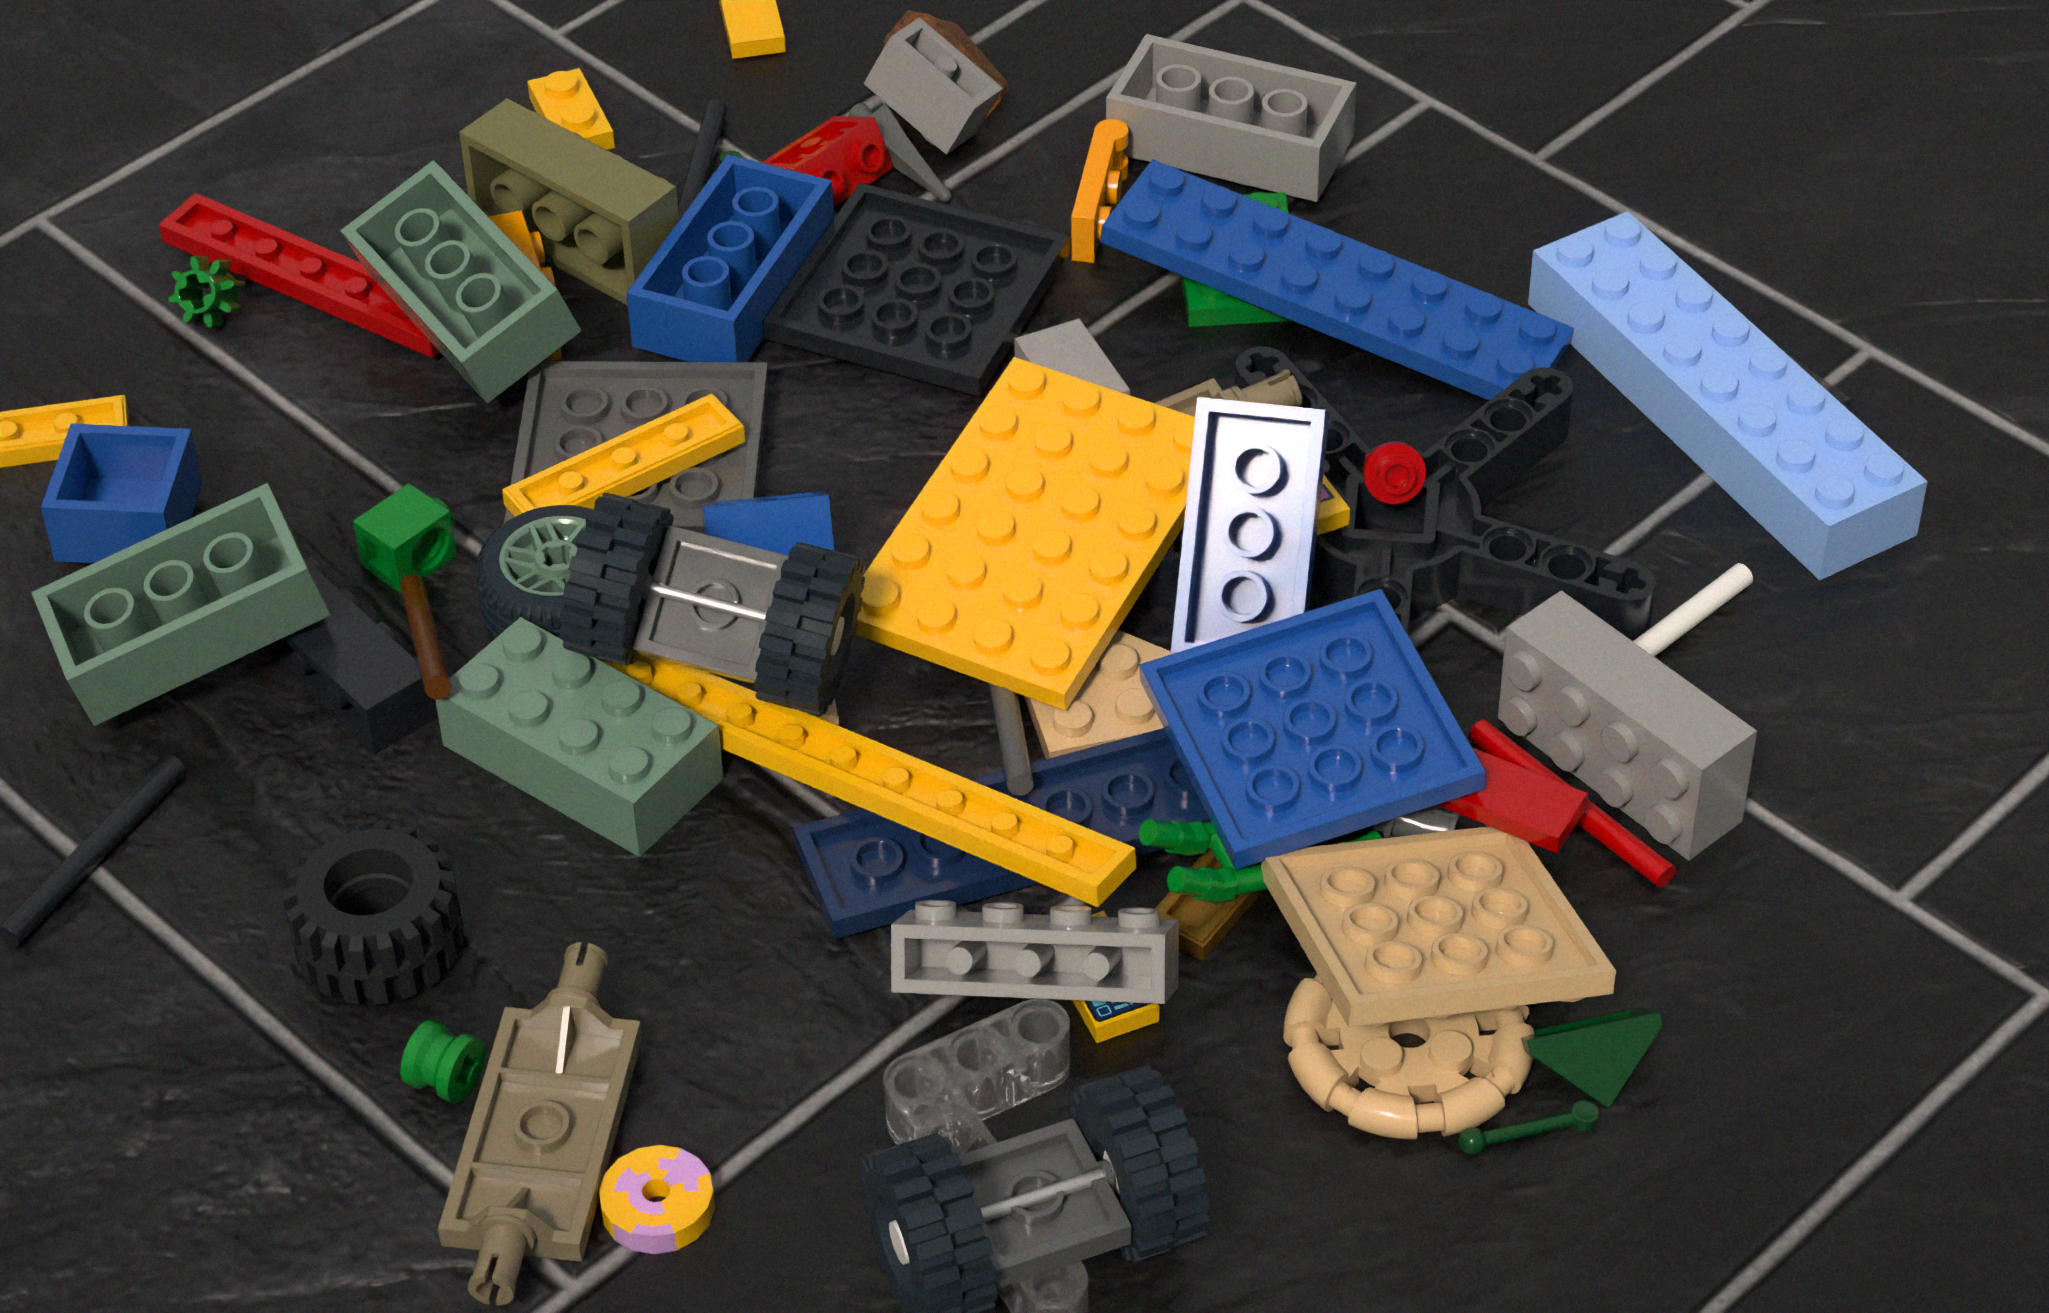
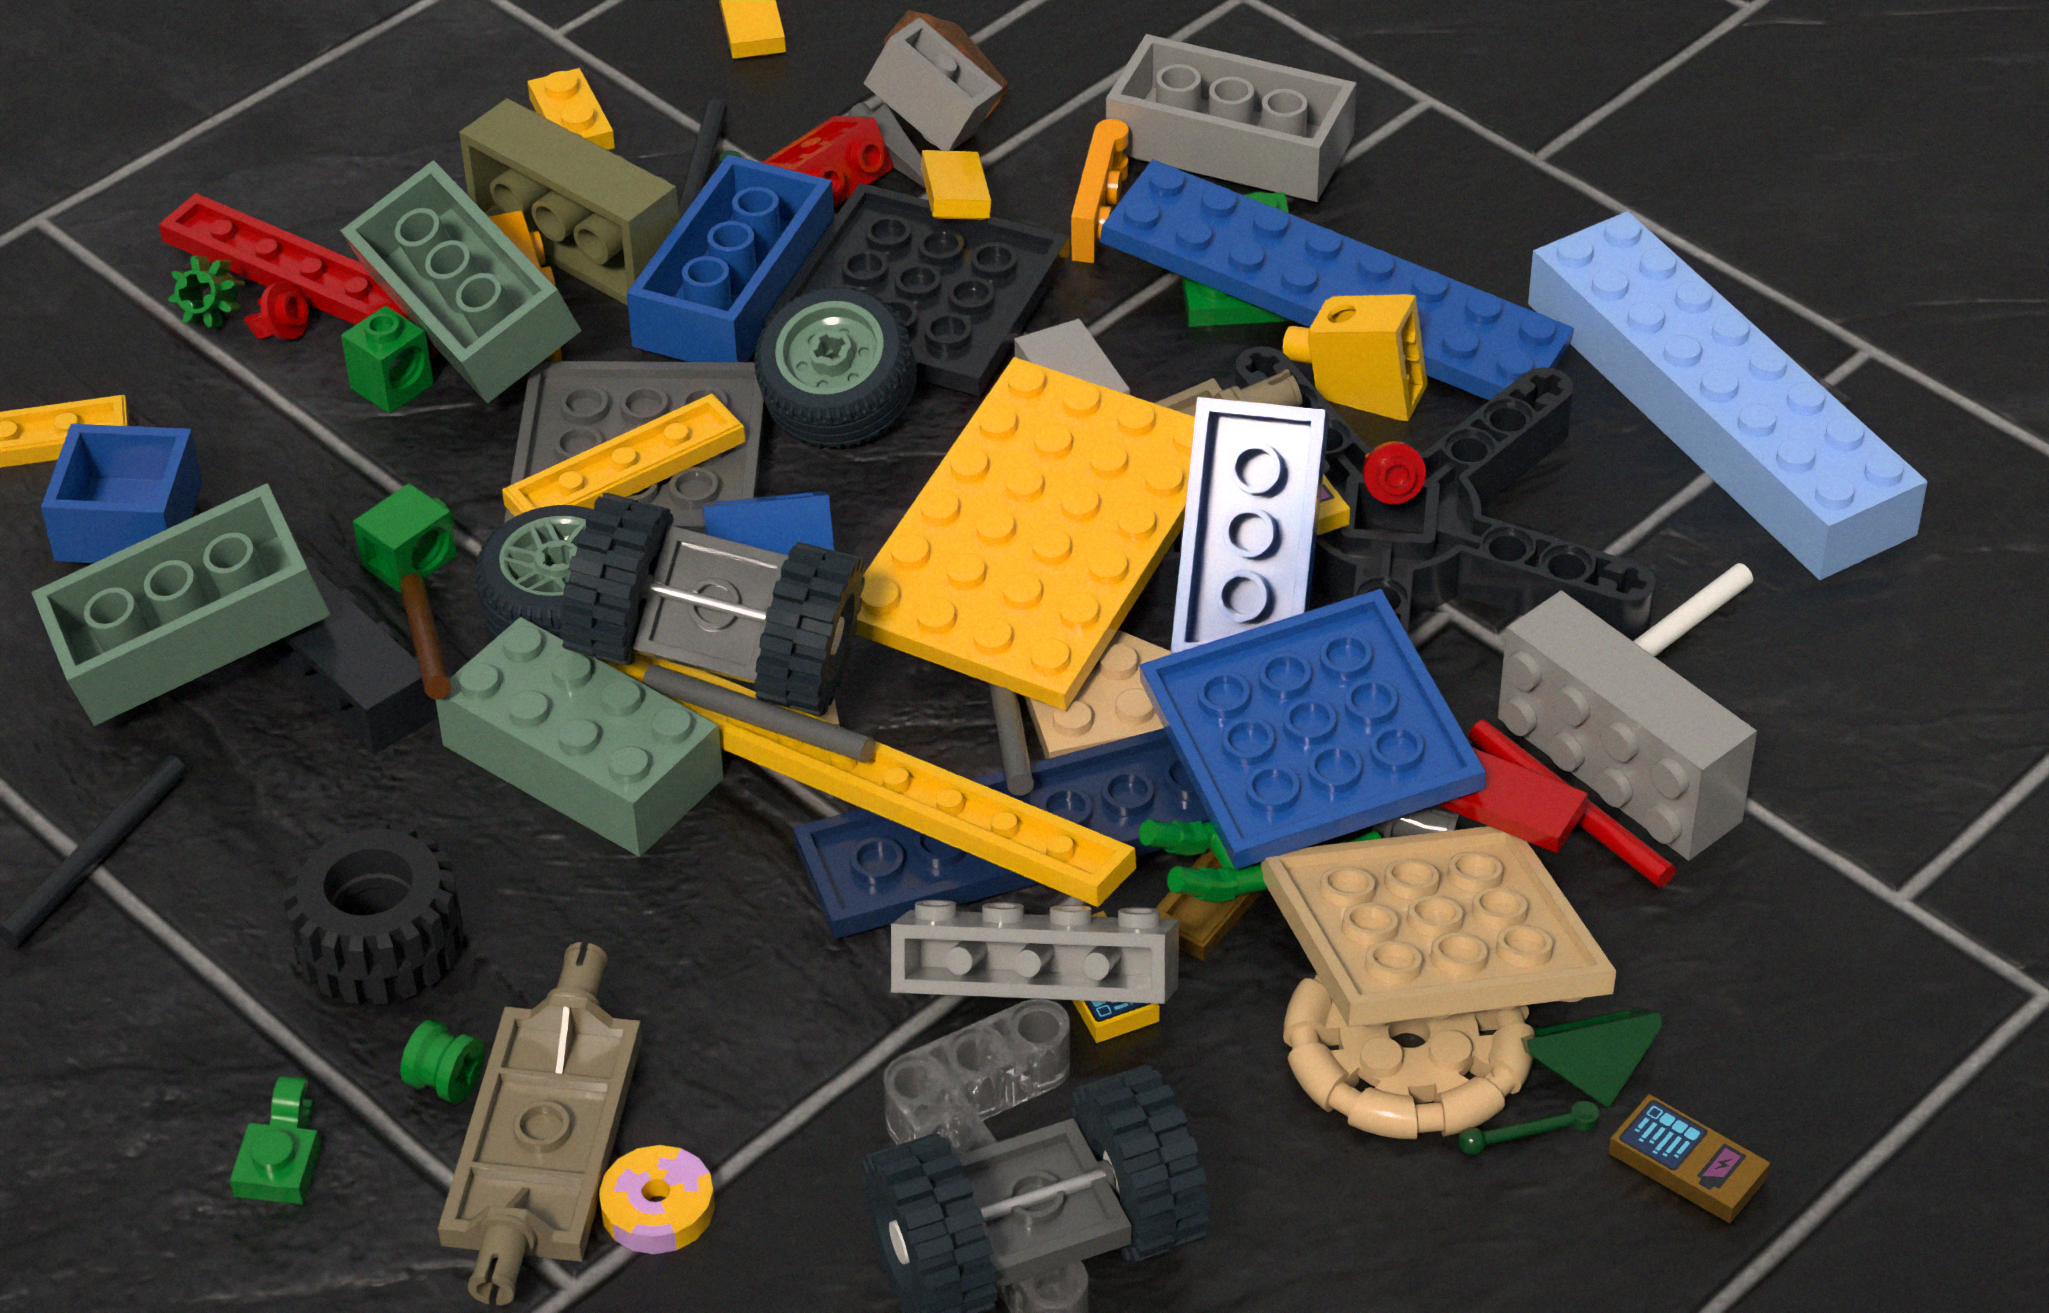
(281, 1156): none -> green plate
(282, 313): none -> red plate
(387, 359): none -> green brick
(760, 713): none -> dark grey bar
(835, 367): none -> black wheel
(955, 184): none -> yellow tile
(1365, 353): none -> yellow torso
(1689, 1158): none -> tile

